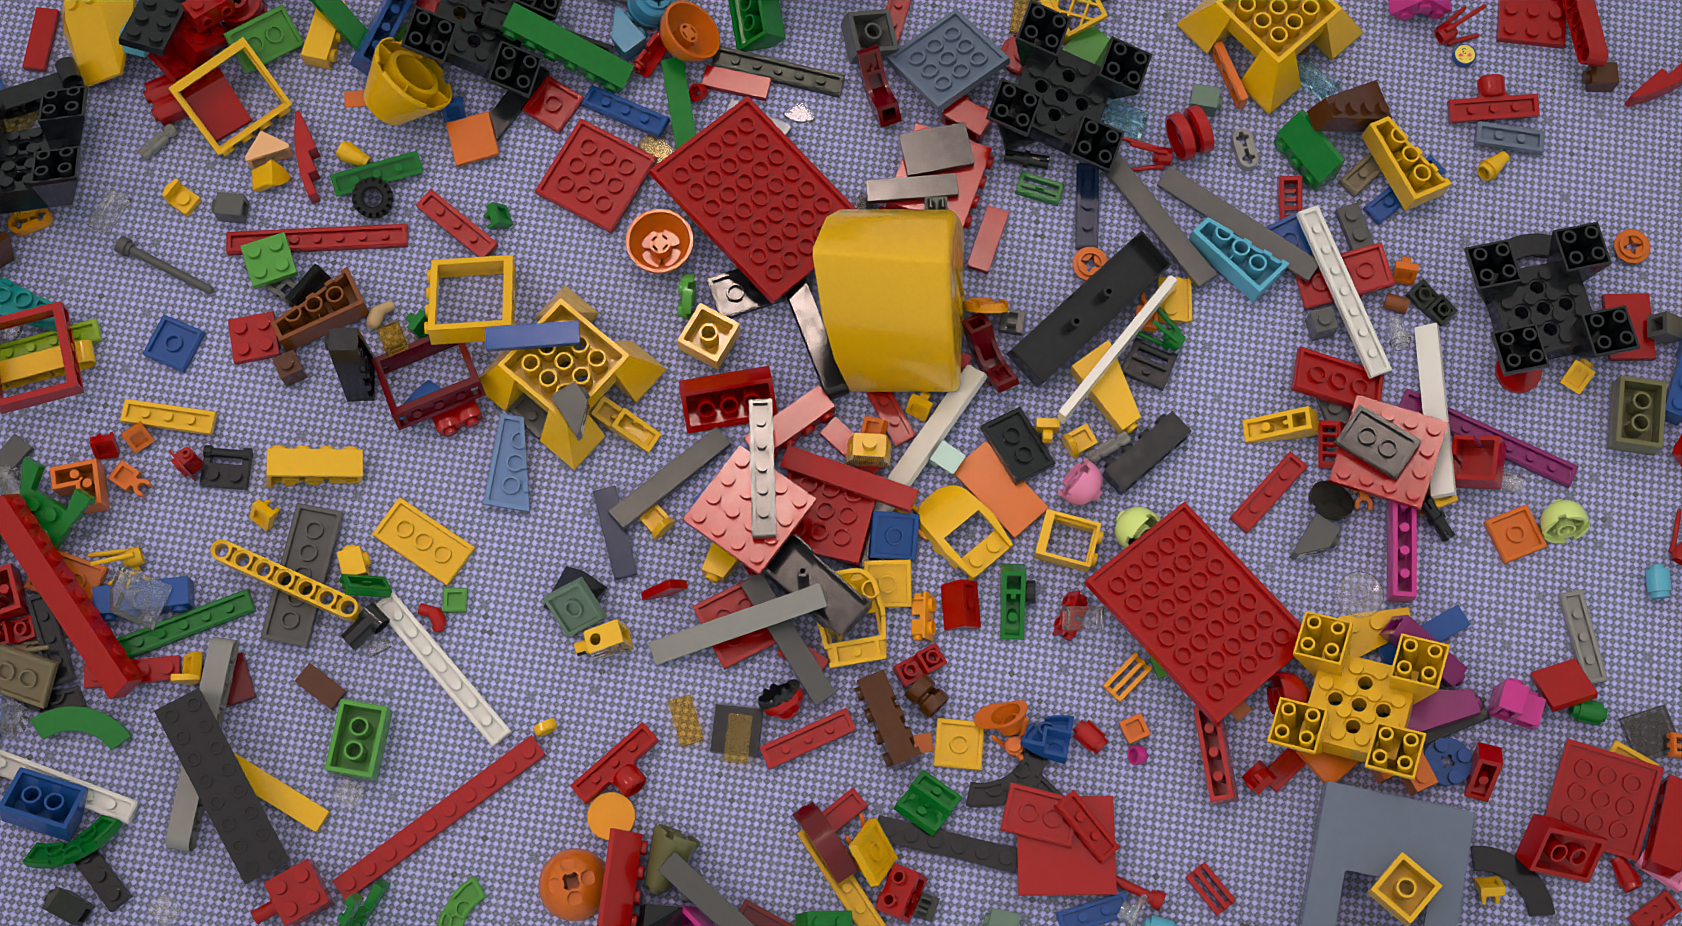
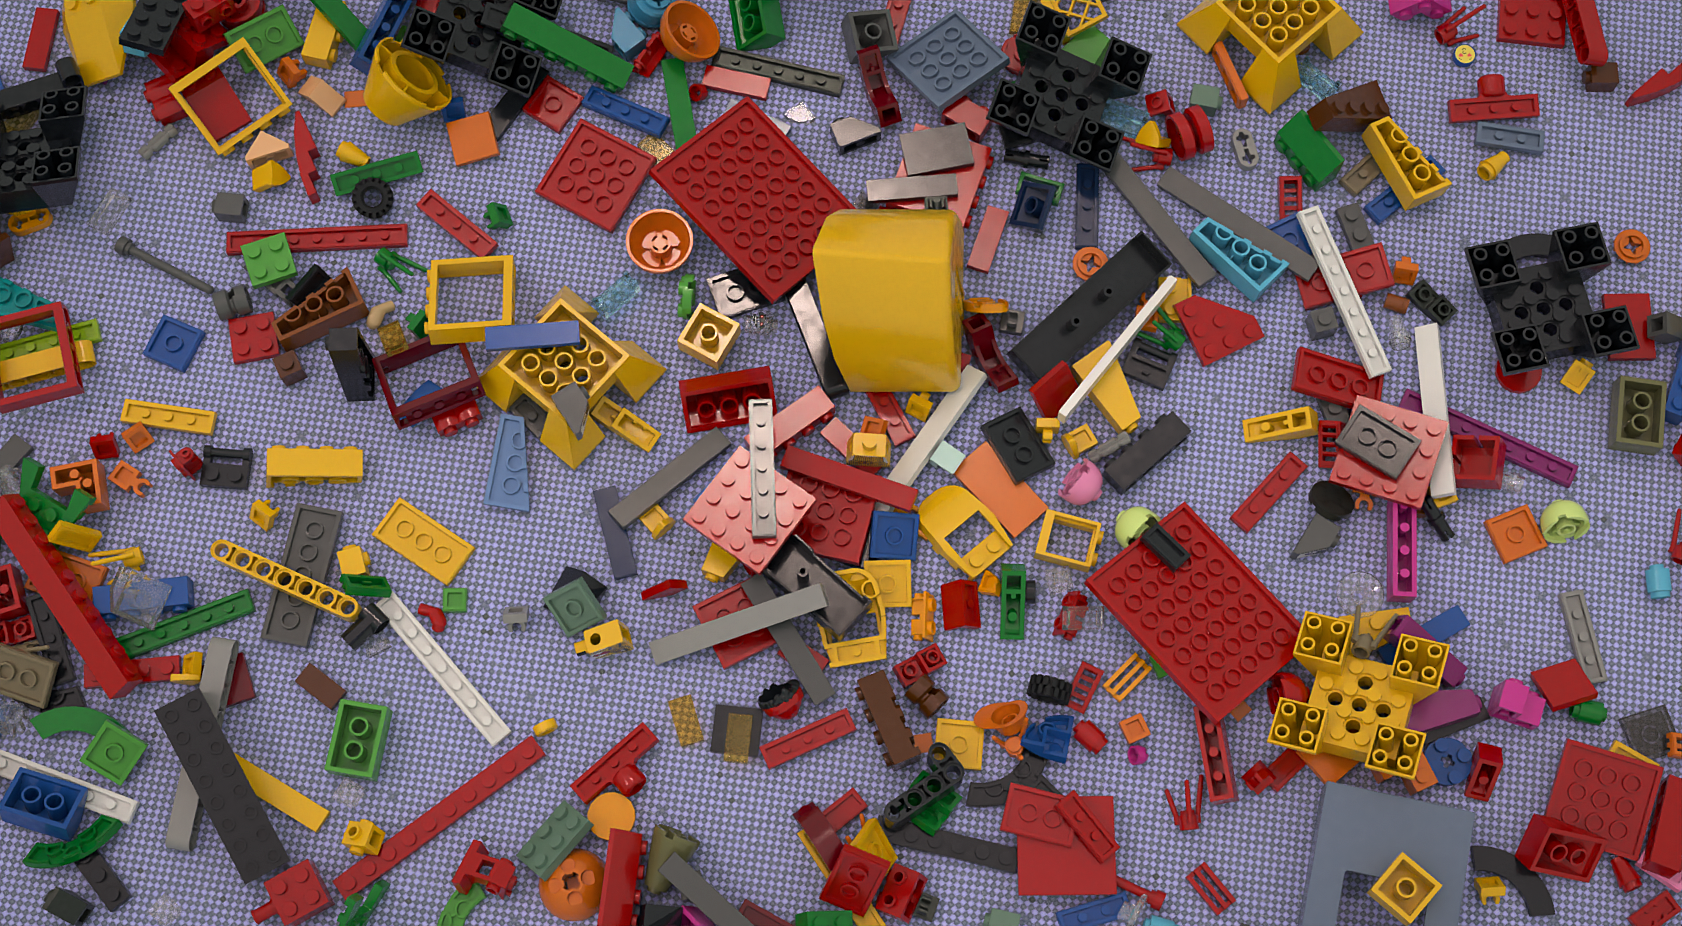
(74, 536): none -> yellow tile
(114, 752): none -> bright green plate
(180, 197): yellow bracket -> none
(232, 302): none -> dark grey wheel
(289, 72): none -> orange tile
(322, 95): none -> light nougat slope
(363, 838): none -> yellow brick
(389, 260): none -> green plant
(498, 882): none -> red tile
(516, 614): none -> light grey tile
(554, 840): none -> sand green plate
(616, 295): none -> clear light blue hinge
(761, 325): none -> clear head
(853, 134): none -> slope
(854, 880): none -> red tile
(920, 791): none -> black beam
(990, 584): none -> light orange tile
(1033, 206): none -> dark blue slope
(1049, 689): none -> black tyre
(1053, 390): none -> red tile
(1059, 579): none -> clear tile
(1079, 674): none -> red slope
(1150, 136): none -> yellow tile
(1160, 103): none -> red bracket
(1165, 547): none -> black tile
(1188, 818): none -> red plant
(1216, 328): none -> red plate
(1364, 643): none -> dark tan plant

